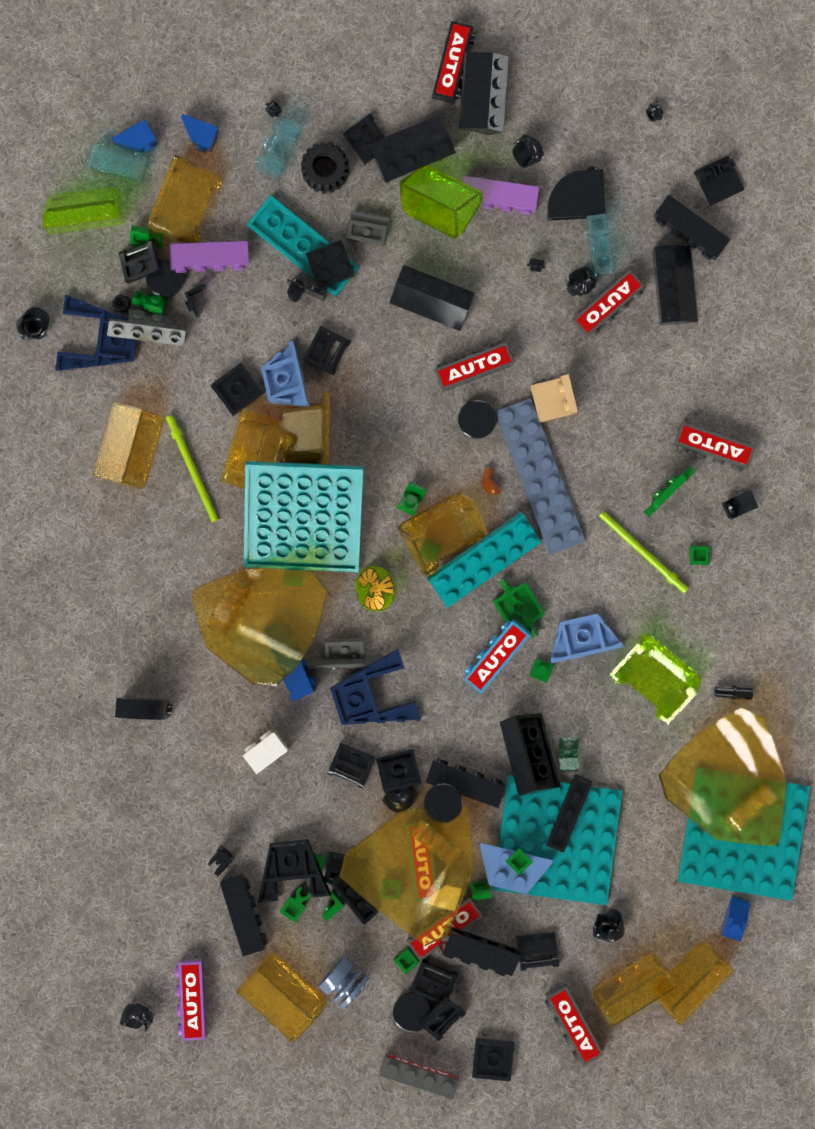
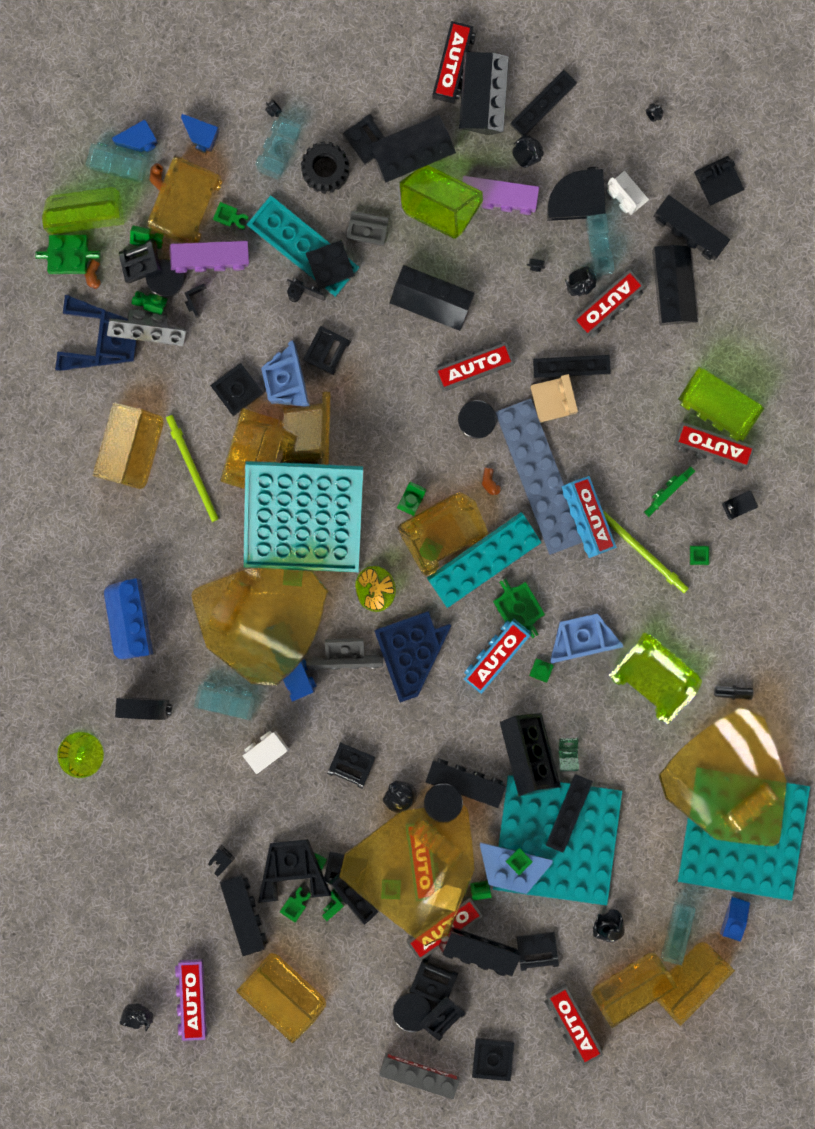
(33, 324): black hair -> none
(67, 254): none -> green plate
(80, 755): none -> clear neon green shield
(90, 275): none -> dark orange arm
(126, 303): black plate -> none
(128, 619): none -> blue windscreen
(156, 175): none -> dark orange arm
(225, 701): none -> clear light blue brick
(228, 215): none -> green plate
(343, 982): sand blue wheel -> none
(356, 701): dark blue wing -> none
(398, 770): black plate -> none
(406, 960): green tile -> none
(410, 652): none -> dark blue wing
(543, 103): none -> black plate
(571, 365): none -> black plate
(588, 517): none -> brick
(627, 193): none -> white bracket
(678, 933): none -> clear light blue brick
(720, 404): none -> clear neon green windscreen

